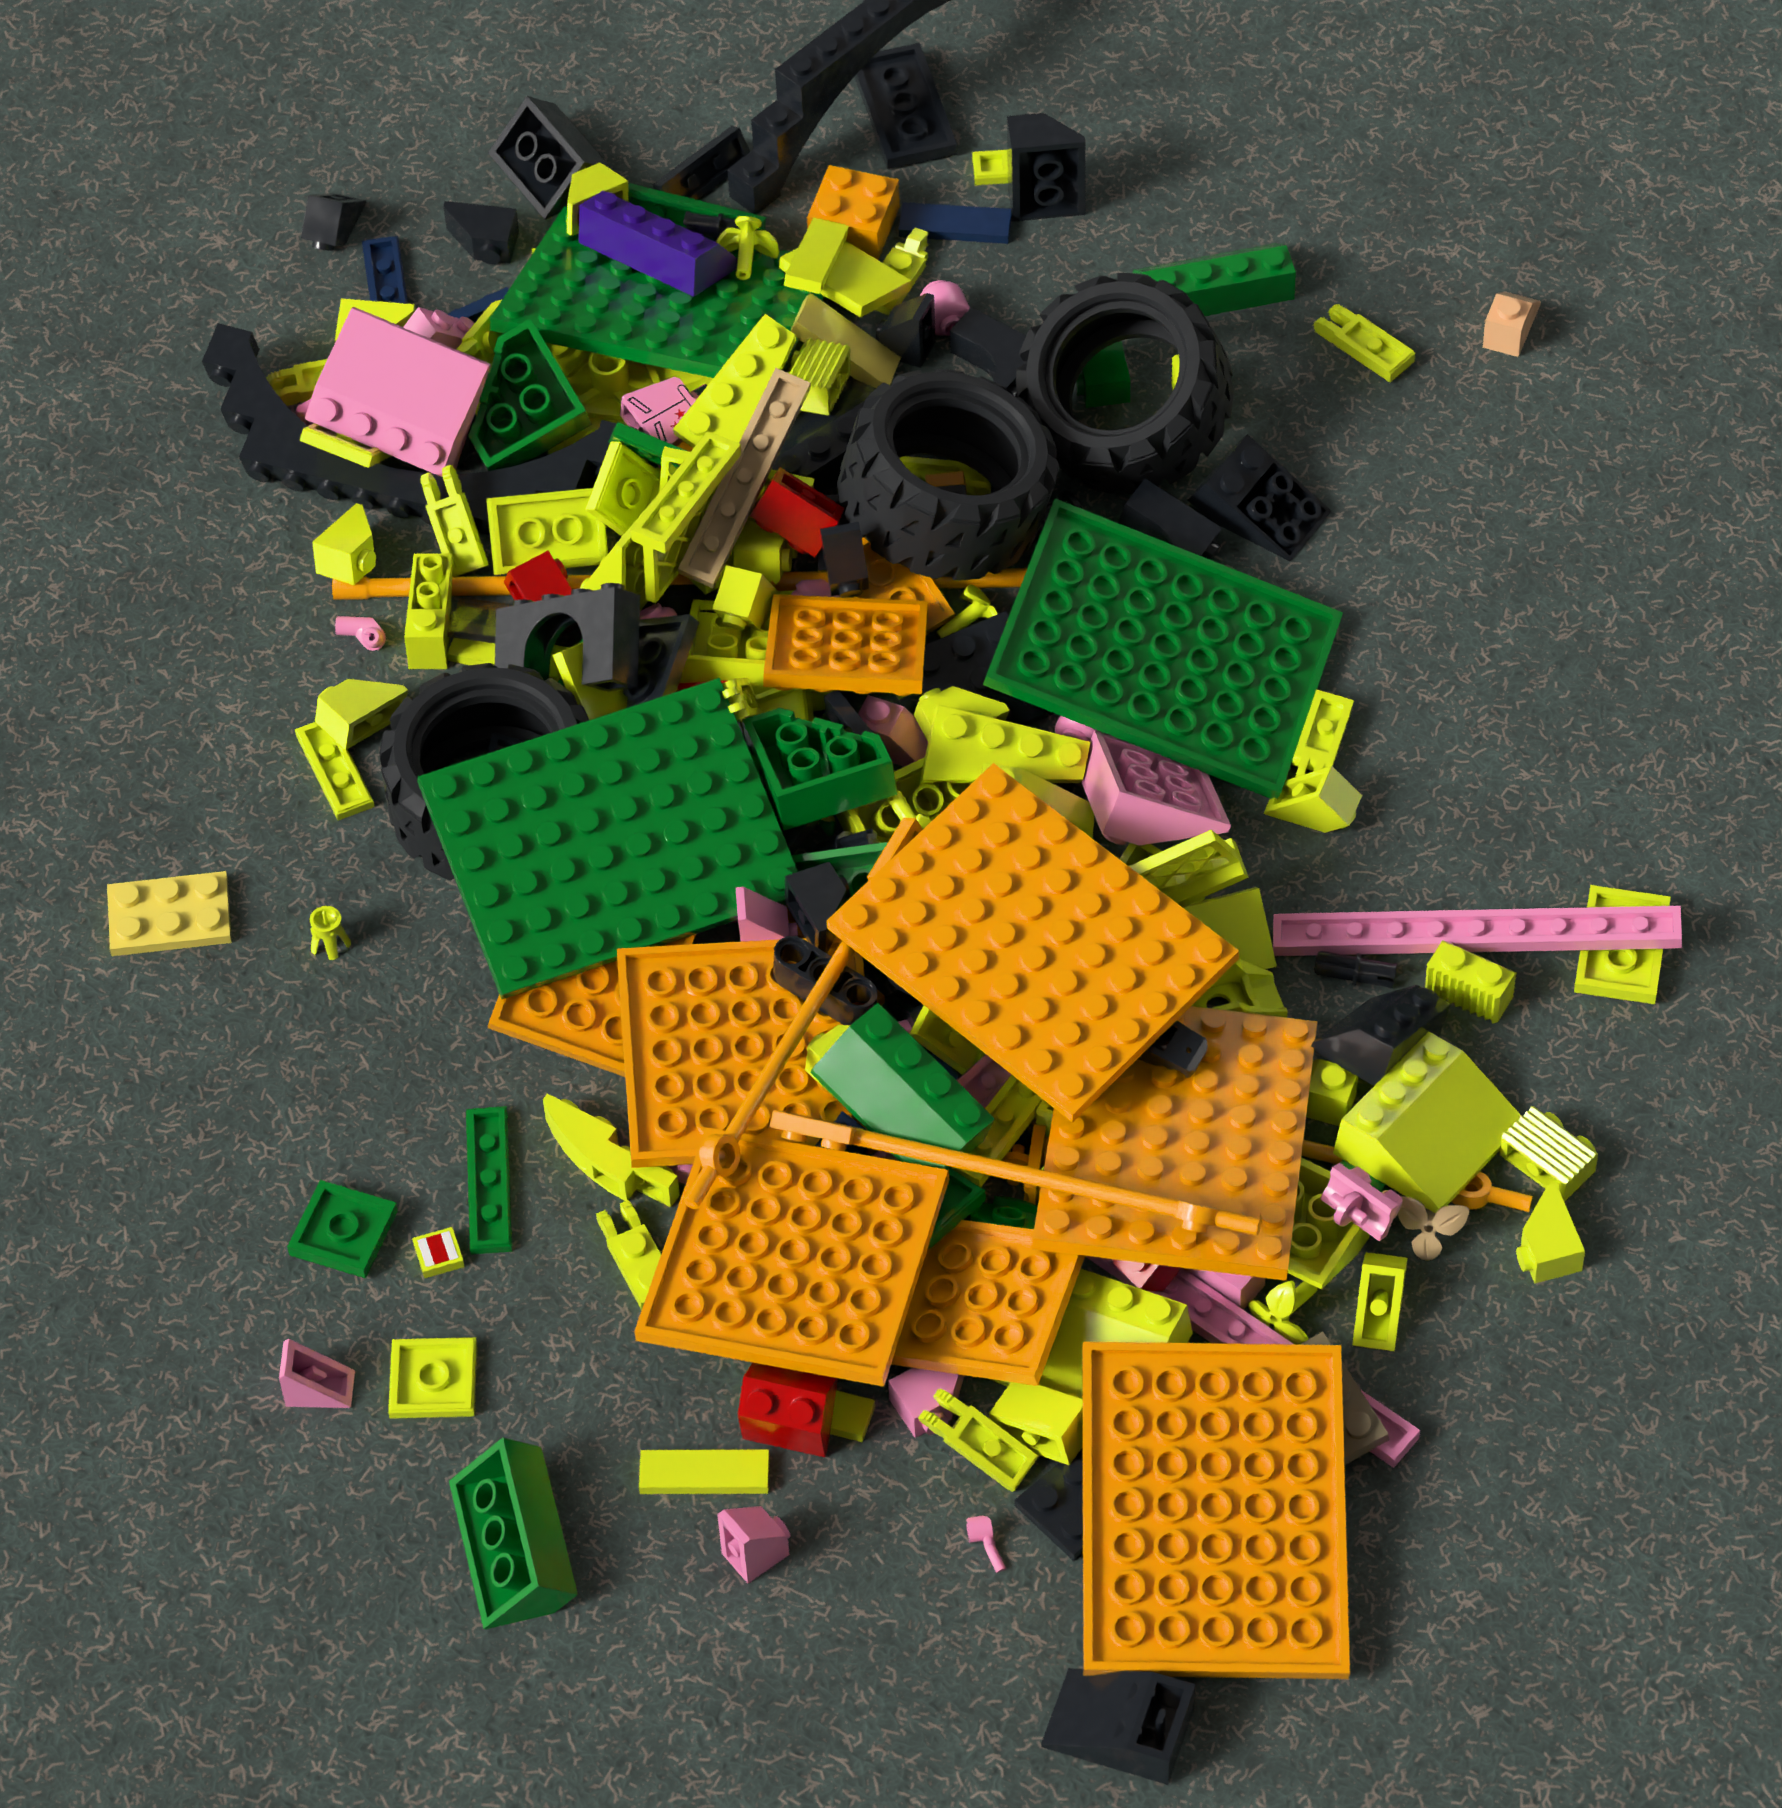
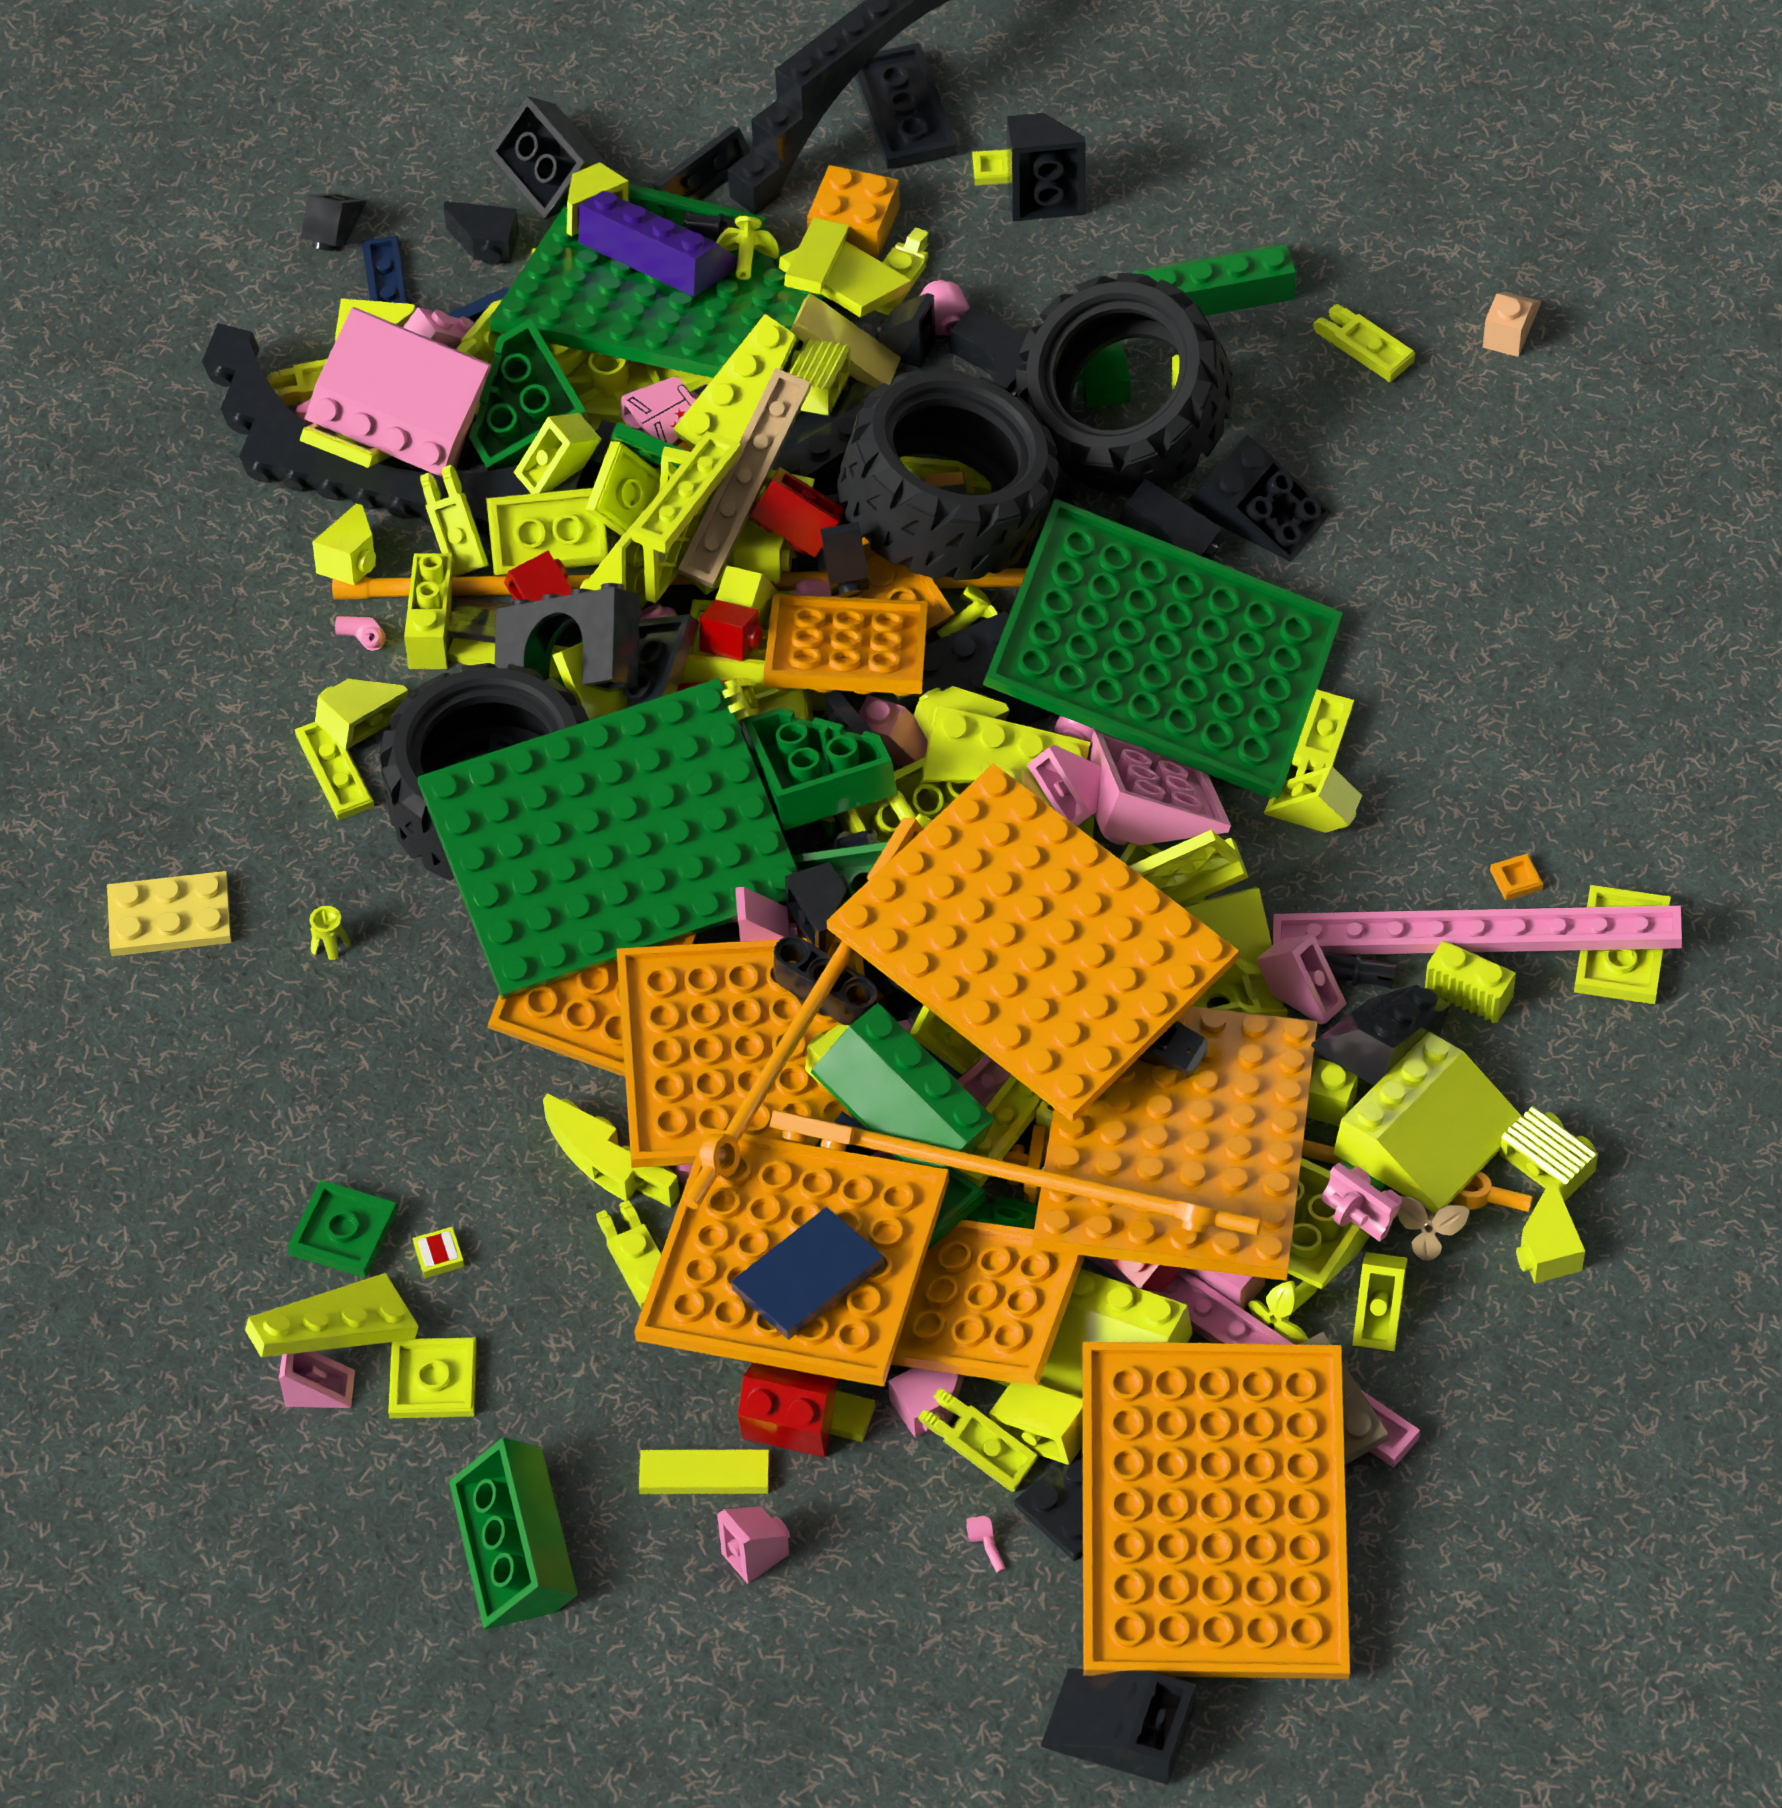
(339, 1318): none -> neon yellow wing
(488, 1180): green tile -> none
(557, 452): none -> neon yellow slope
(729, 630): none -> red brick
(807, 1273): none -> dark blue tile
(956, 222): dark blue tile -> none
(1068, 783): none -> bright pink slope
(1302, 978): none -> bright pink slope
(1516, 877): none -> light orange tile

